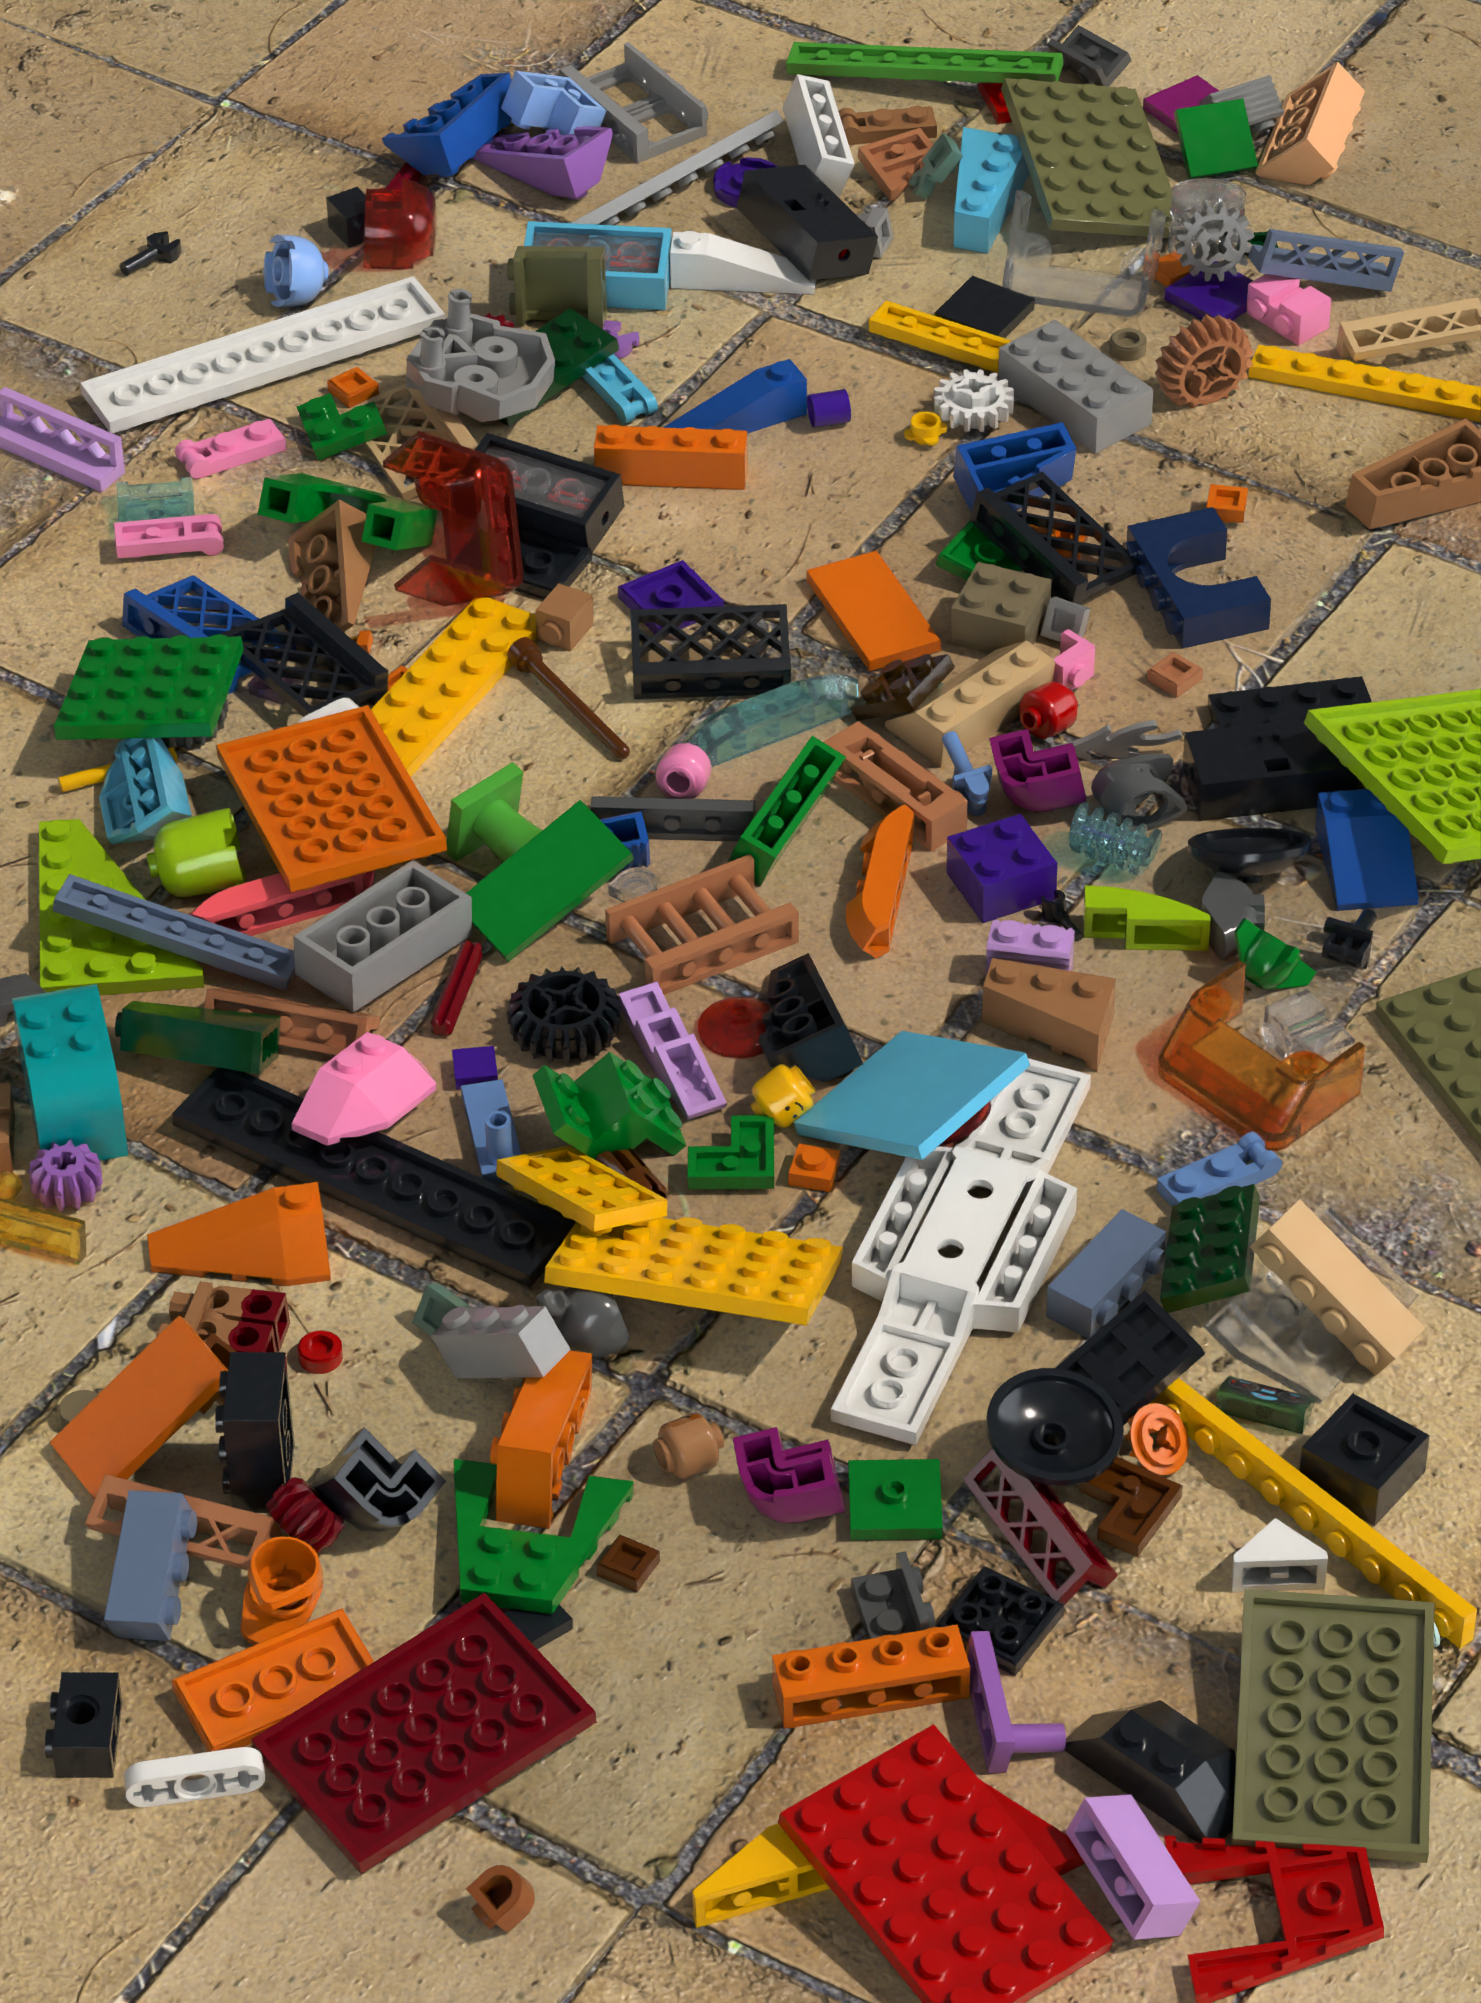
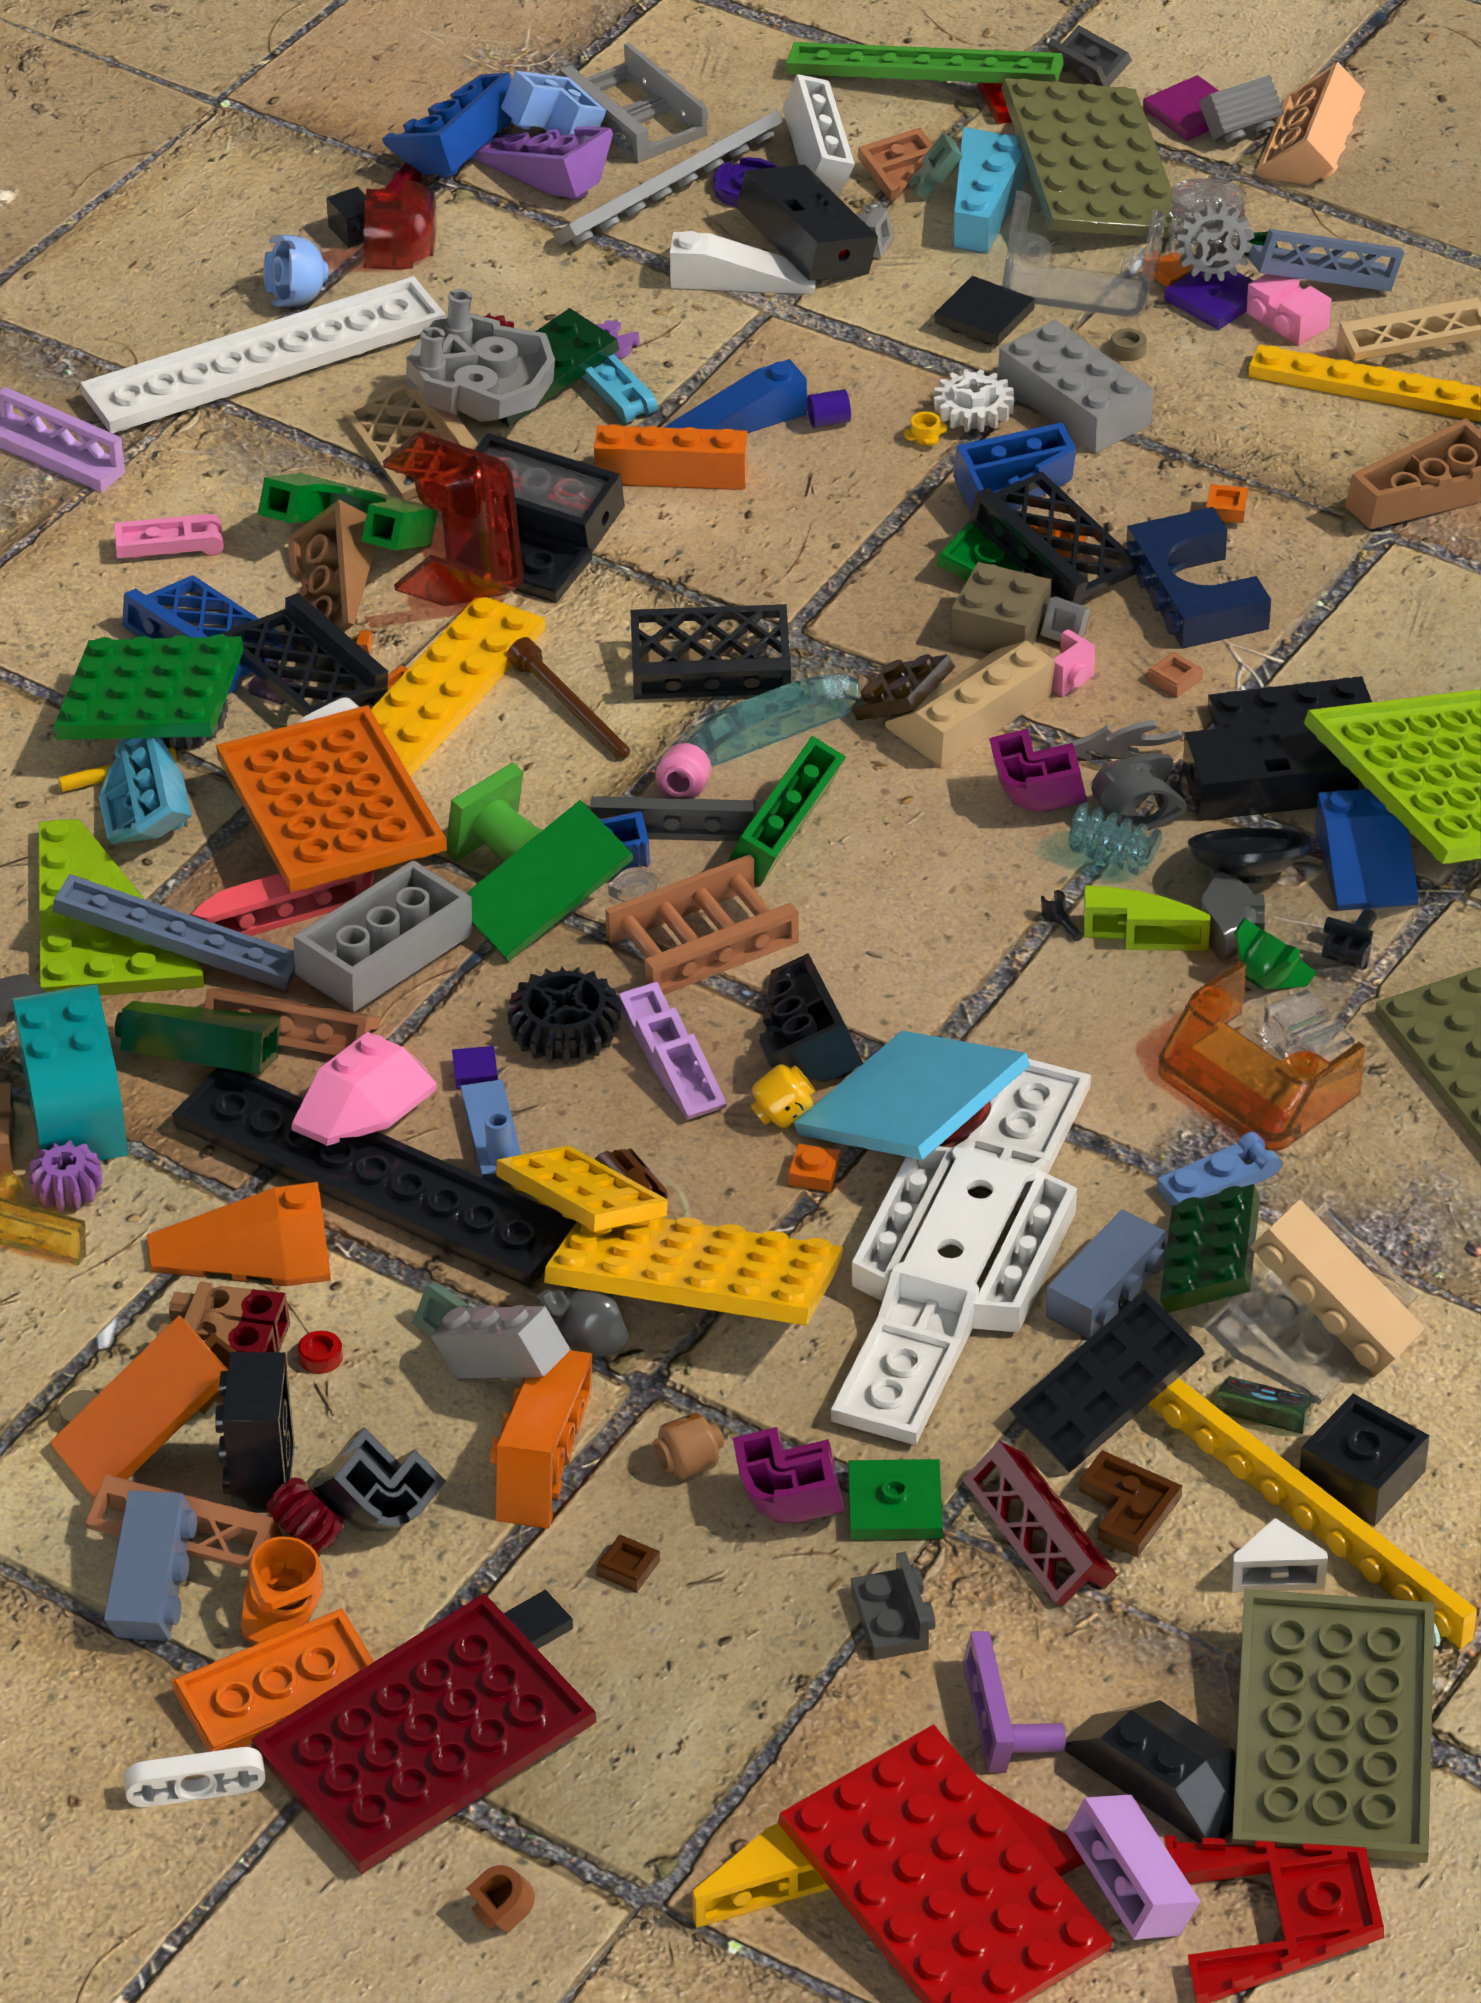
(85, 1725): black brick -> none
(157, 248): black bar -> none
(157, 508): clear light blue plate -> none
(197, 855): lime cylinder -> none
(230, 448): bright pink plate -> none
(337, 432): green plate -> none
(353, 387): orange tile -> none
(456, 988): dark red axle -> none
(526, 1567): green wing -> none
(558, 279): olive panel -> none
(564, 617): medium nougat brick -> none
(609, 1108): green bracket -> none
(634, 258): brick -> none
(669, 588): dark purple tile -> none
(733, 1027): clear red dish -> none
(739, 1166): green plate -> none
(870, 1676): orange brick -> none
(873, 610): orange tile -> none
(885, 123): medium nougat plate -> none
(885, 864): orange brick -> none
(896, 780): nougat brick -> none
(937, 335): yellow plate -> none
(970, 782): medium blue arm -> none
(1001, 868): dark purple brick -> none
(1009, 1611): black tile -> none
(1031, 944): lavender brick -> none
(1048, 710): red head -> none
(1052, 1006): medium nougat wedge -> none
(1058, 1410): black dish -> none
(1171, 1437): orange gear -> none
(1204, 361): nougat gear -> none
(1215, 139): green tile -> none

